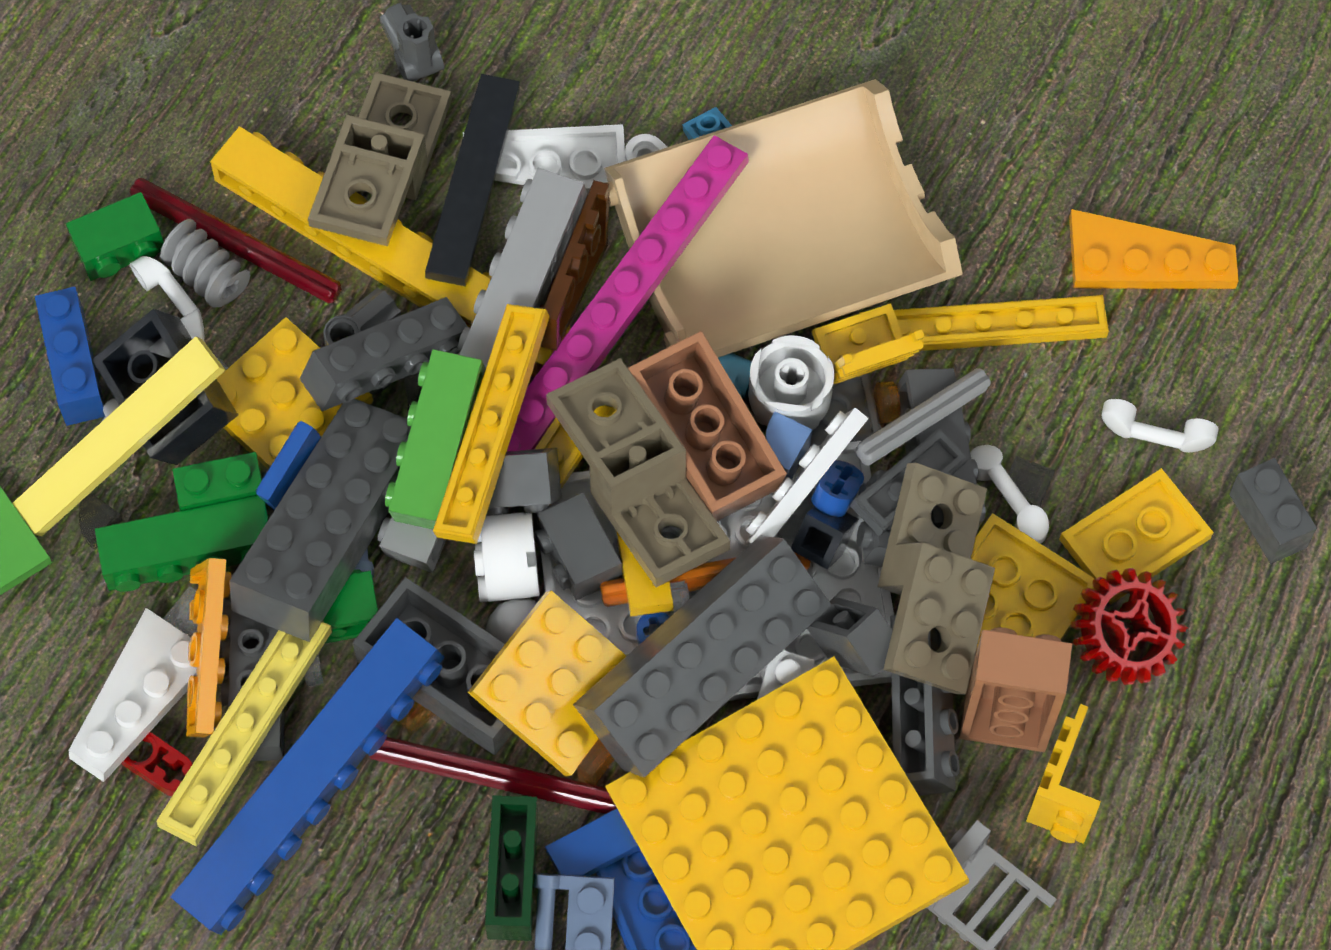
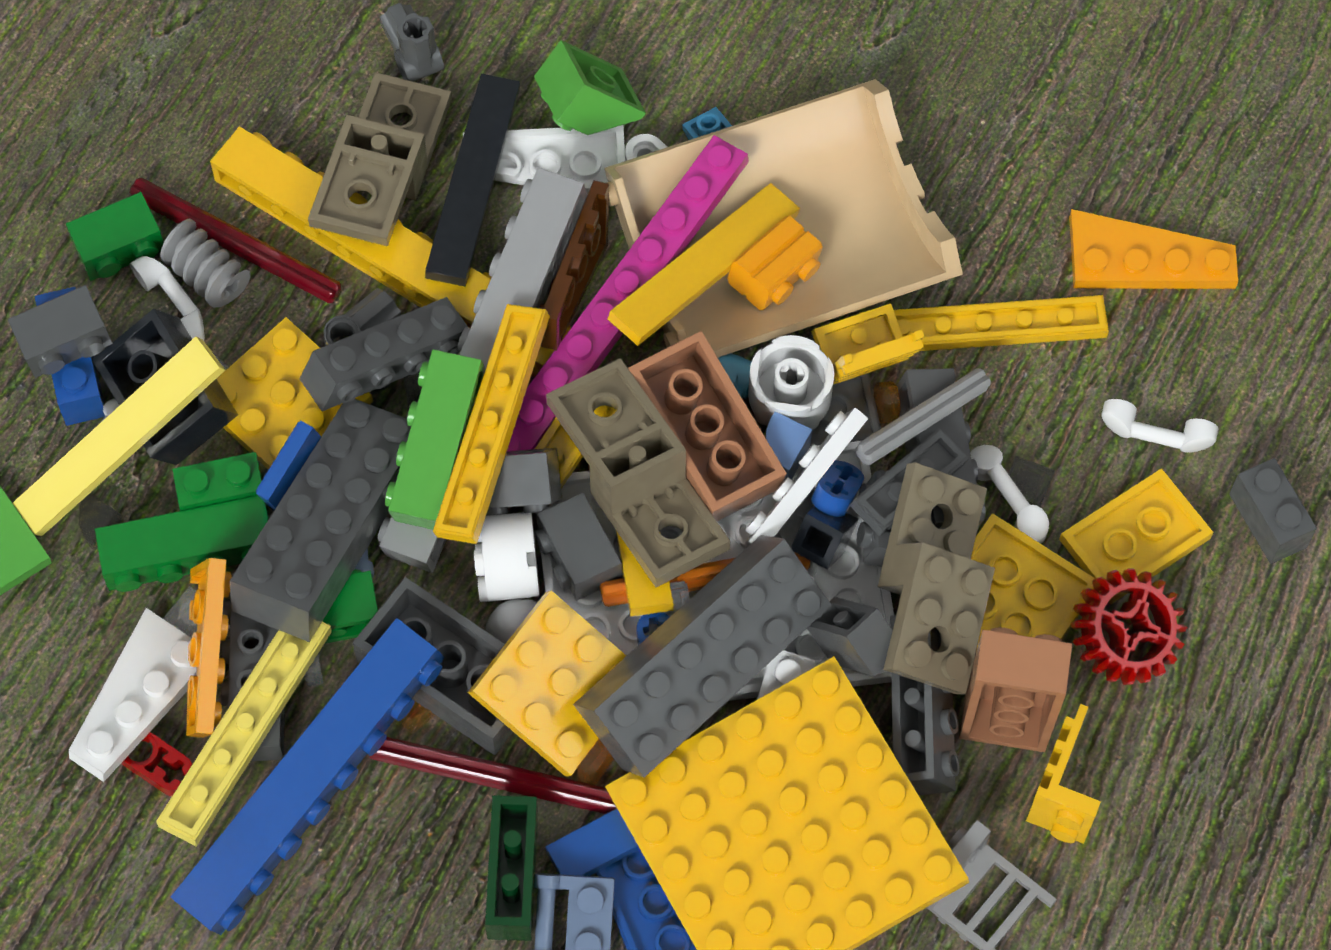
(60, 332): none -> dark grey brick
(586, 91): none -> bright green slope
(700, 265): none -> yellow tile
(775, 263): none -> light orange brick

